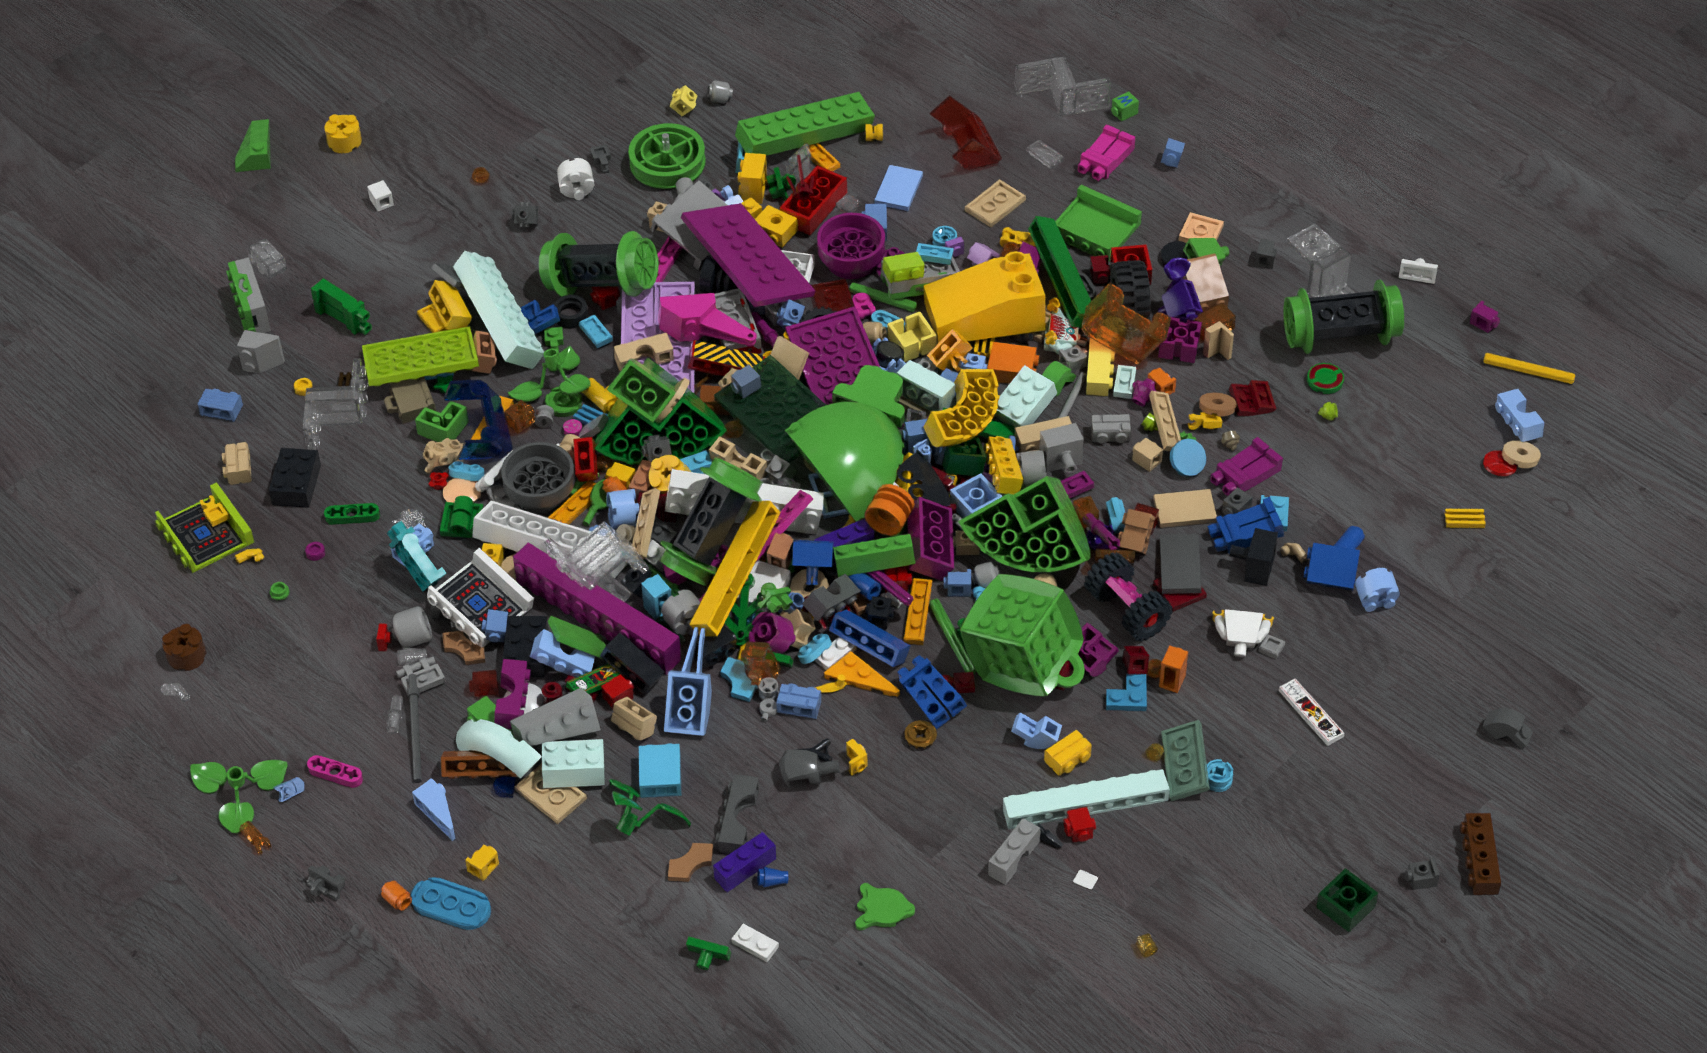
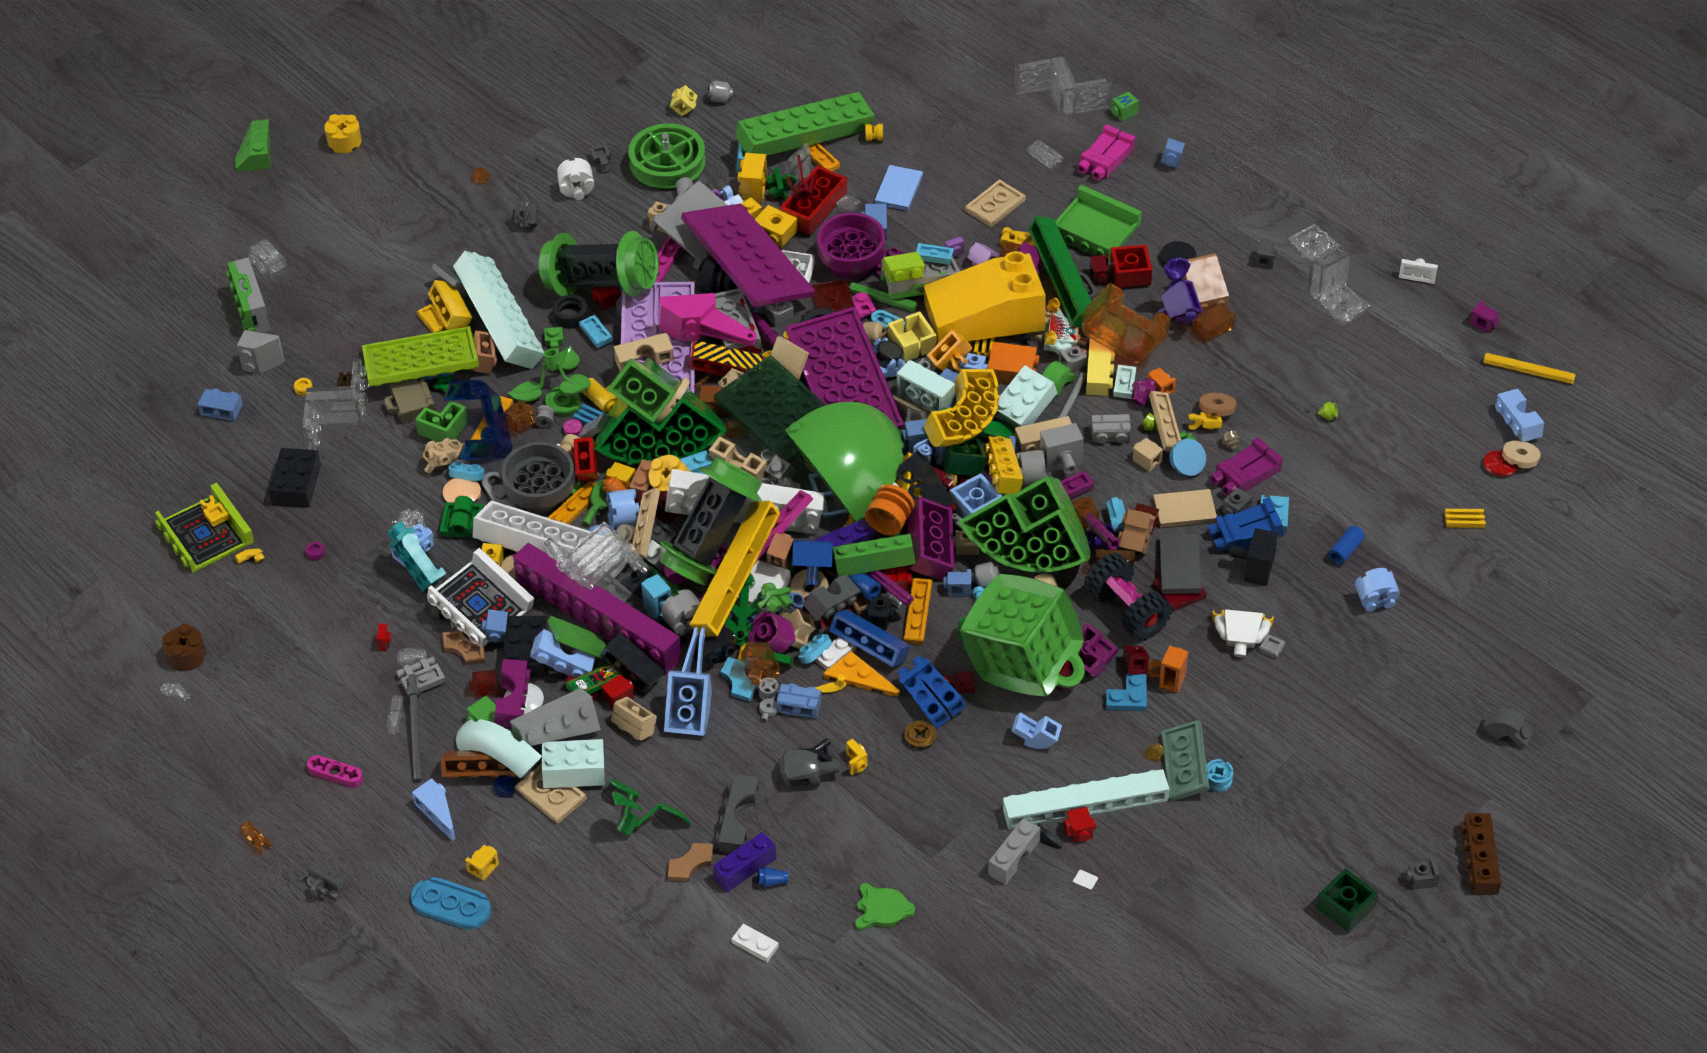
(211, 774): bright green plant -> none
(237, 463): tan brick -> none
(279, 591): bright green plate -> none
(289, 788): medium blue piece -> none
(340, 306): green hips -> none
(365, 508): green beam -> none
(380, 195): white brick -> none
(396, 895): orange brick -> none
(411, 627): light grey head -> none
(438, 480): red plate -> none
(493, 474): white plate -> none
(538, 319): blue plate -> none
(551, 692): dark red brick -> none
(604, 463): clear orange plate -> none
(653, 442): dark grey brick -> none
(660, 770): medium azure brick -> none
(707, 951): green tile -> none
(745, 381): sand blue brick -> none
(789, 313): medium blue brick -> none
(876, 389): bright green brick -> none
(943, 234): medium azure wheel -> none
(951, 635): bright green axle -> none
(969, 132): clear red windscreen -> none
(1068, 753): yellow brick -> none
(1134, 283): black tyre -> none
(1146, 945): clear yellow hose -> none
(1181, 340): magenta brick -> none
(1200, 227): light nougat plate -> none
(1205, 246): bright green torso -> none
(1218, 339): tan panel -> none
(1252, 398): dark red slope -> none
(1294, 549): tan arm -> none
(1311, 712): tile -> none
(1325, 378): green tile -> none
(1332, 566): blue brick -> none
(1343, 316): brick -> none

